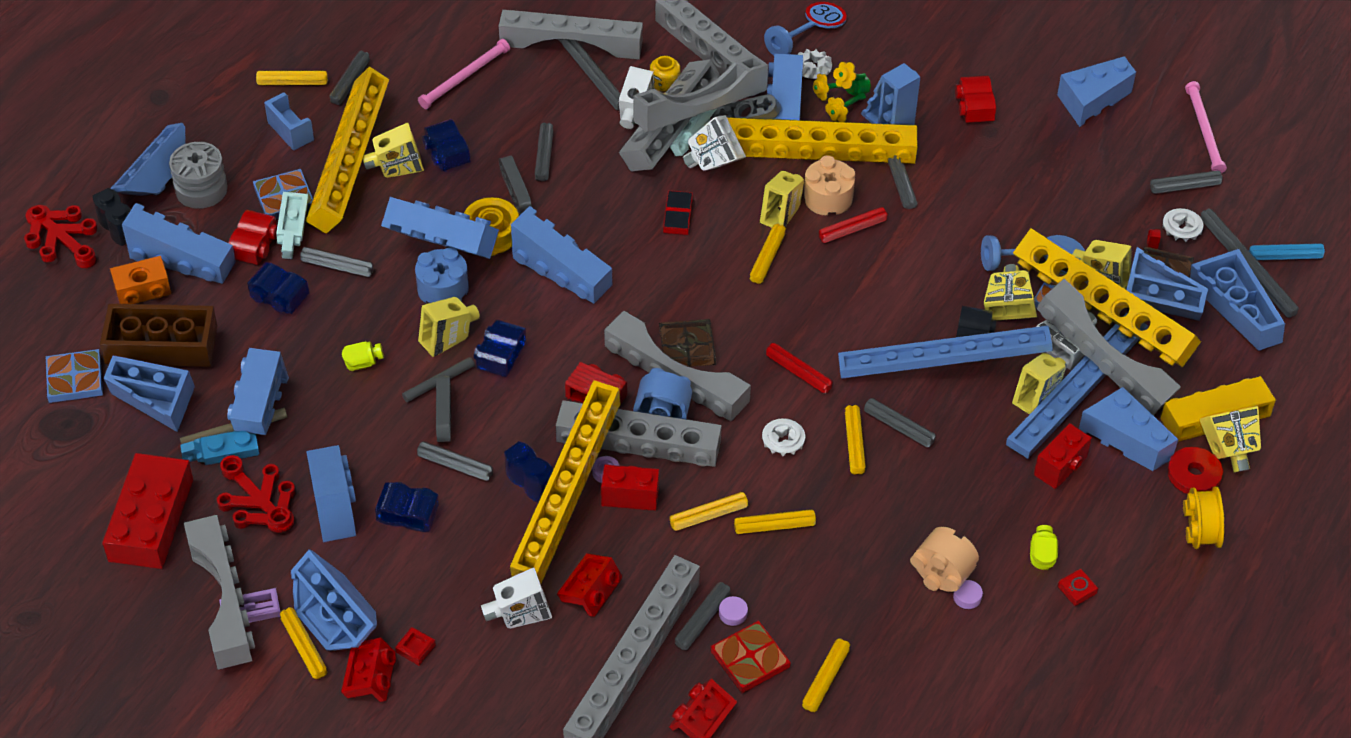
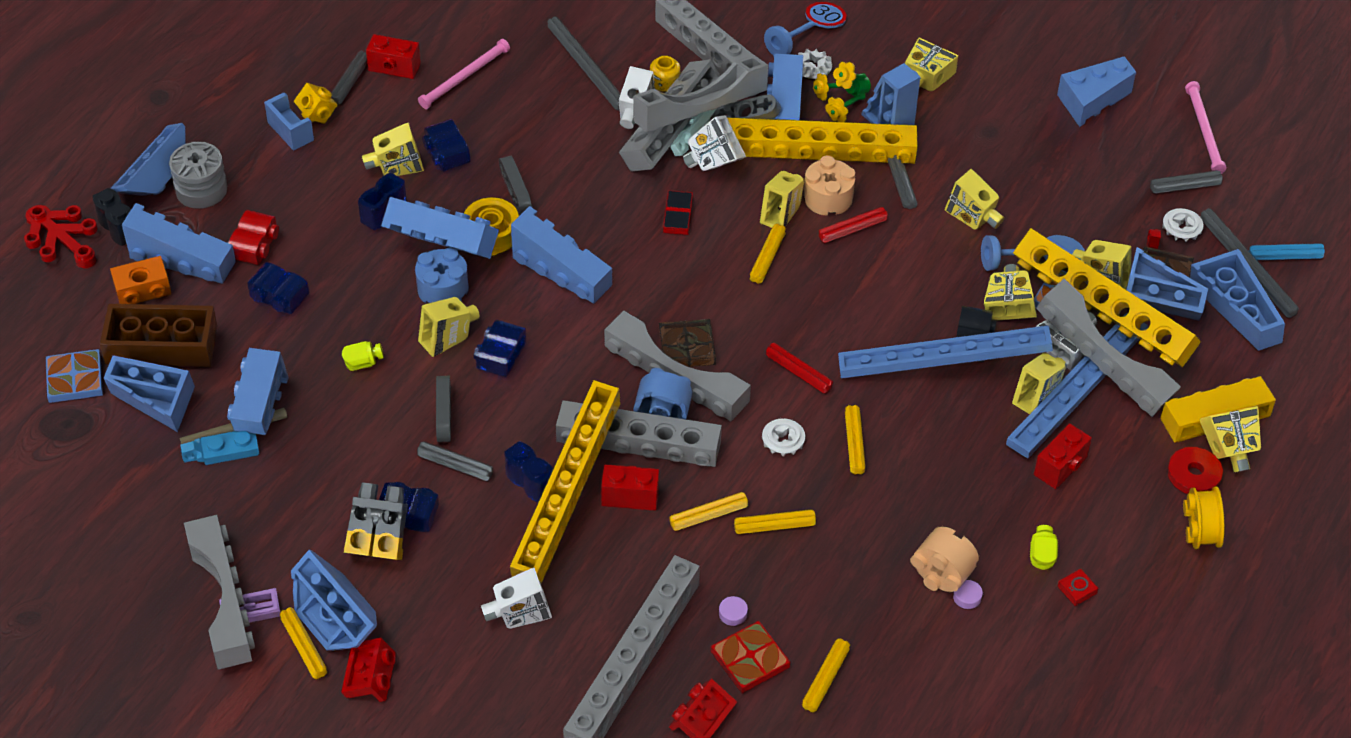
(148, 511): red brick -> none
(257, 498): red plant -> none
(271, 190): tile -> none
(291, 77): yellow axle -> none
(291, 222): light aqua hinge -> none
(315, 103): none -> yellow brick
(332, 492): medium blue wedge -> none
(336, 261): axle -> none
(347, 150): yellow brick -> none
(375, 200): none -> clear blue brick
(377, 525): none -> hips
(393, 56): none -> red brick
(415, 646): red tile -> none
(431, 383): dark grey bar -> none
(544, 152): dark grey axle -> none
(582, 378): red brick -> none
(591, 583): red bracket -> none
(598, 466): lavender tile -> none
(617, 37): light grey arch -> none
(702, 616): dark grey axle -> none
(900, 422): dark grey axle -> none
(932, 64): none -> light yellow torso
(974, 202): none -> light yellow torso
(976, 99): red brick -> none
(1130, 428): medium blue wedge -> none

